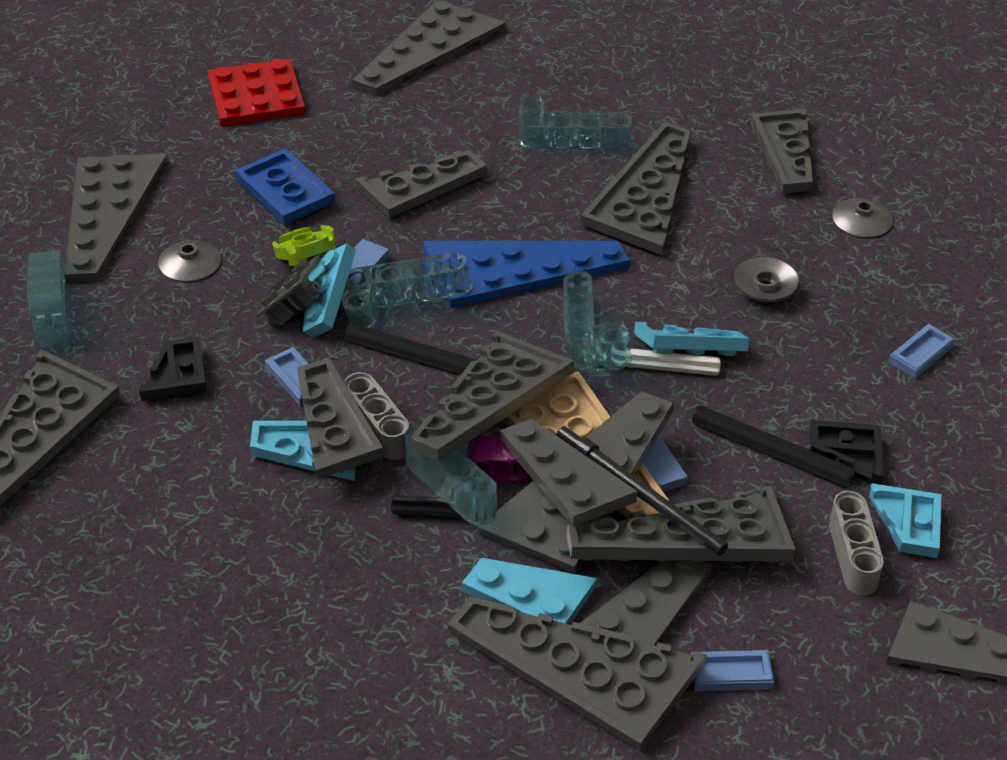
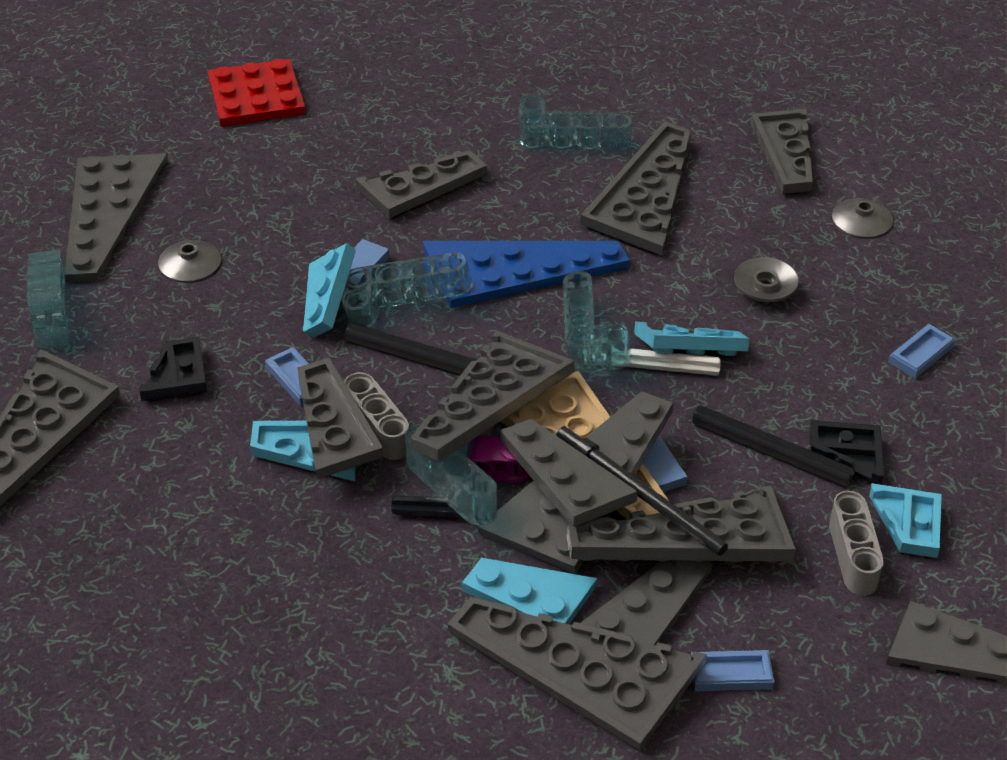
(285, 186): blue plate -> none
(290, 294): dark grey hinge -> none
(304, 243): lime plate -> none
(429, 40): dark grey wing -> none

